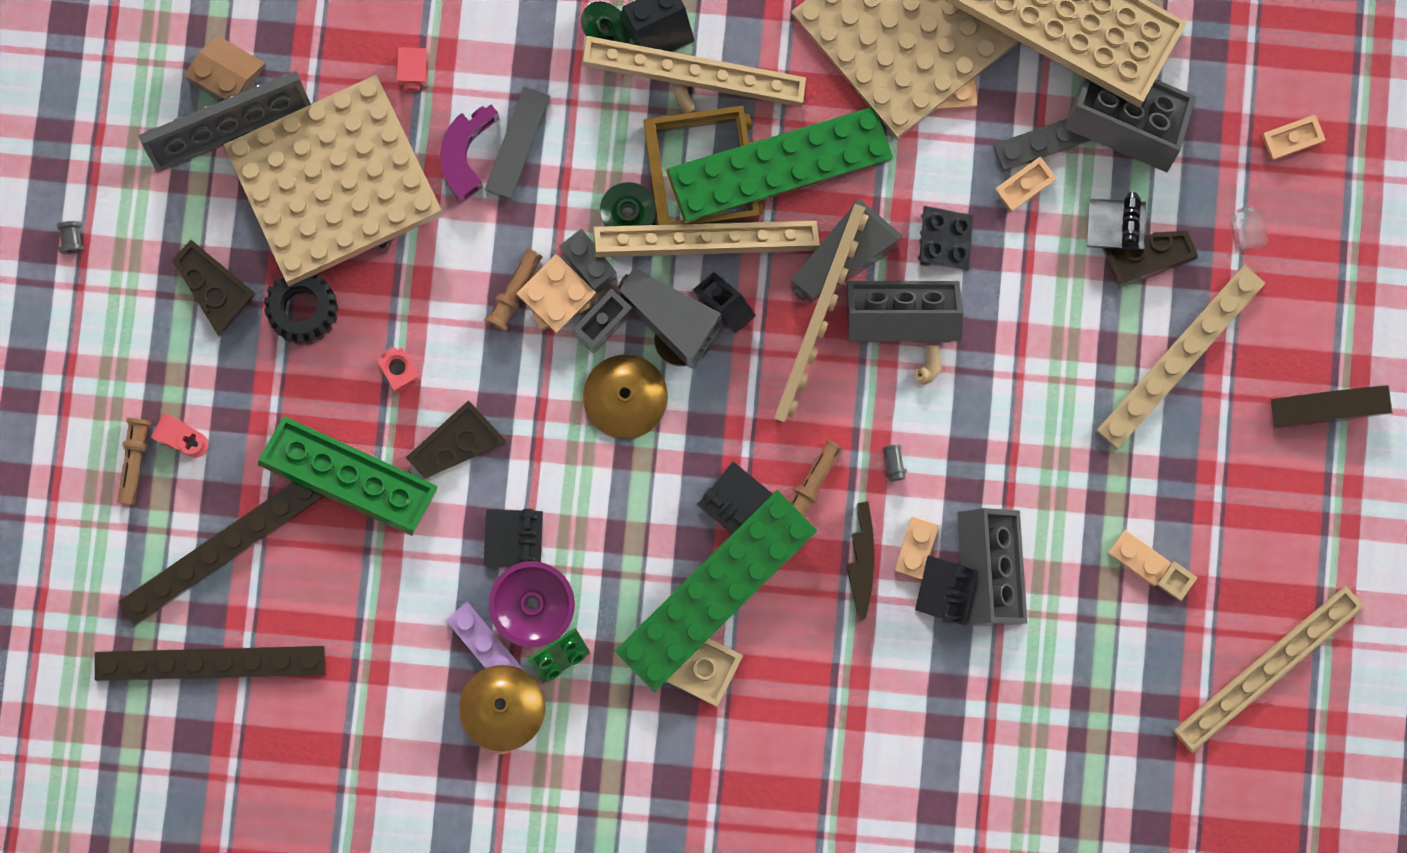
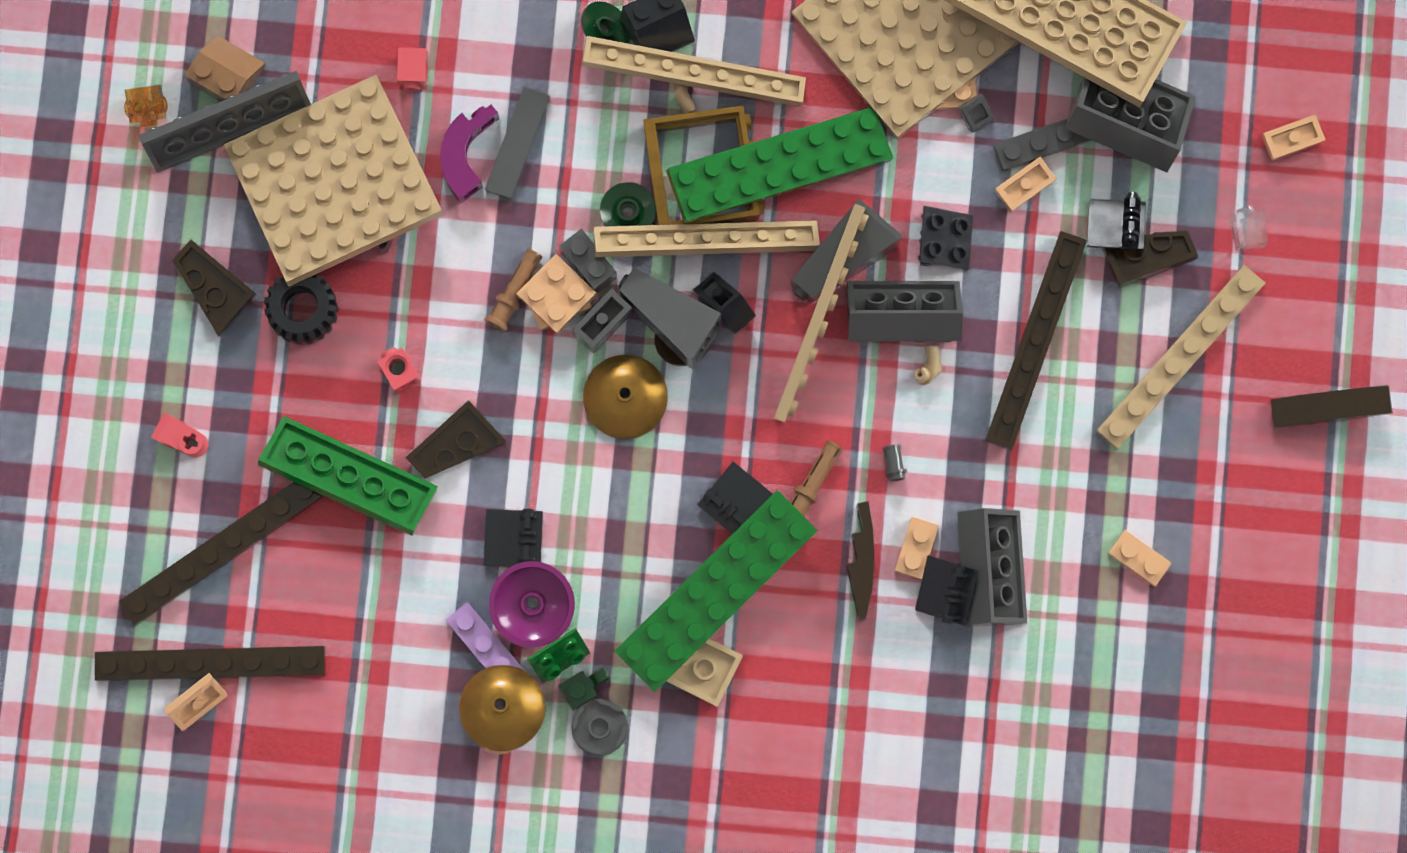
(70, 237): dark grey bush -> none
(134, 448): medium nougat pin -> none
(145, 105): none -> clear orange brick
(195, 702): none -> light nougat plate
(581, 689): none -> dark green plate
(599, 727): none -> dark grey tile
(976, 112): none -> dark grey tile
(1035, 340): none -> dark brown plate
(1177, 581): tan plate -> none
(1268, 669): tan tile -> none

